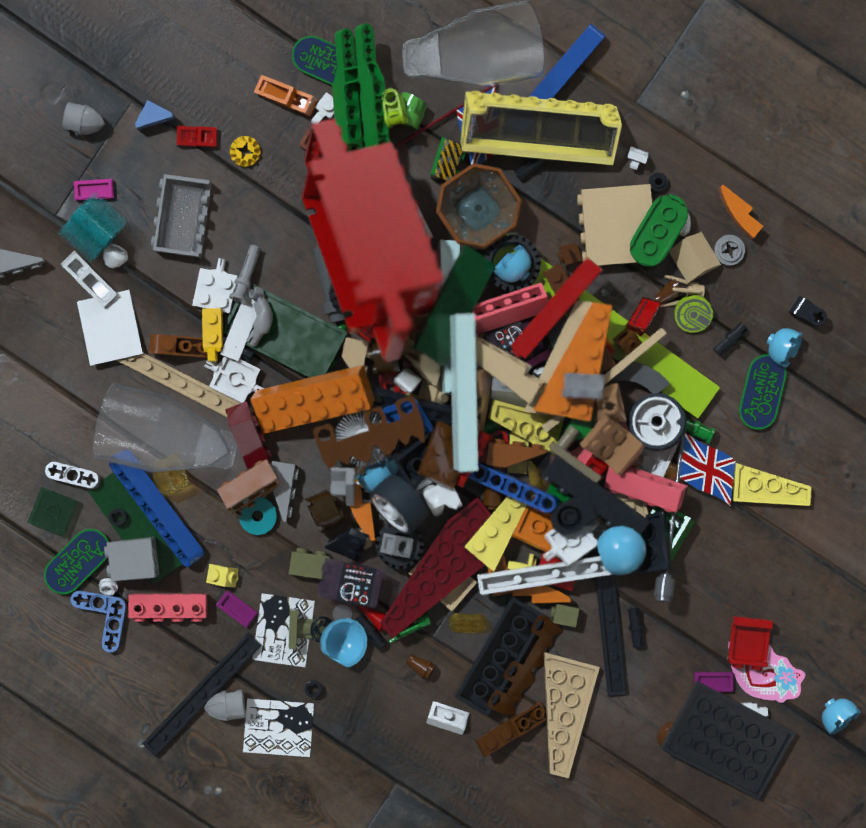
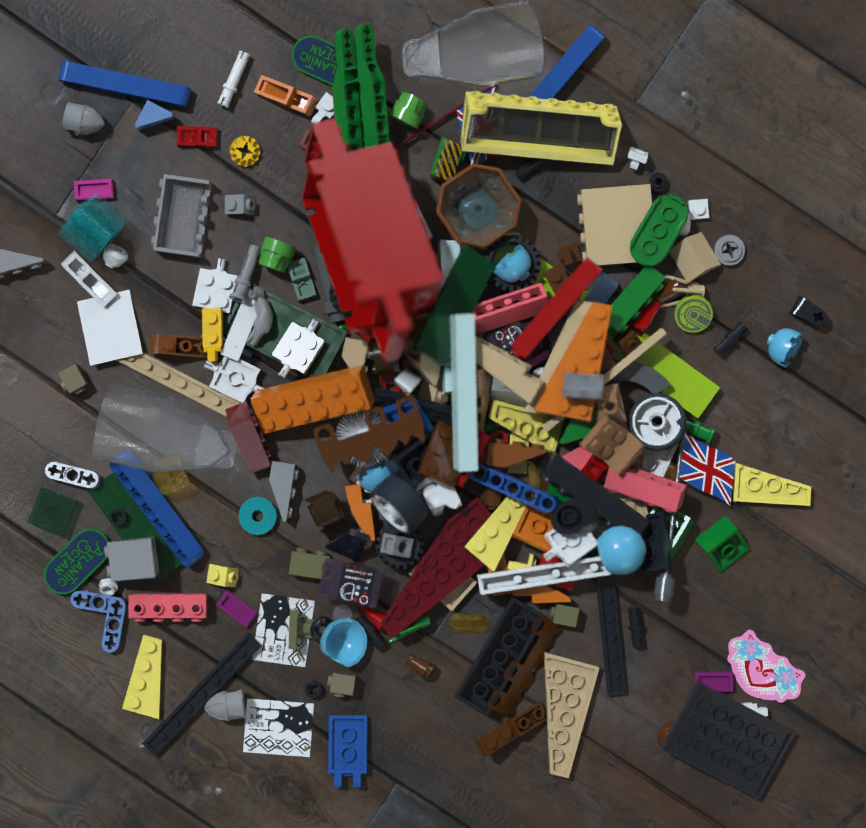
(73, 380): none -> dark tan brick
(124, 84): none -> blue beam
(145, 683): none -> light yellow wing
(230, 86): none -> white pin
(239, 204): none -> light grey bracket
(248, 487): wedge -> none
(276, 254): none -> bright green piece
(298, 348): none -> white plate
(301, 280): none -> sand green slope
(341, 684): none -> dark tan brick
(343, 484): light grey panel -> none
(347, 747): none -> blue tile
(395, 111): lime piece -> none
(447, 718): white slope -> none
(561, 447): dark tan piece -> none
(602, 289): none -> medium blue slope
(633, 297): none -> green brick
(698, 209): none -> white plate
(723, 544): none -> green slope
(739, 212): orange slope -> none
(749, 642): red panel -> none
(761, 393): tile -> none
(839, 714): medium azure cylinder -> none

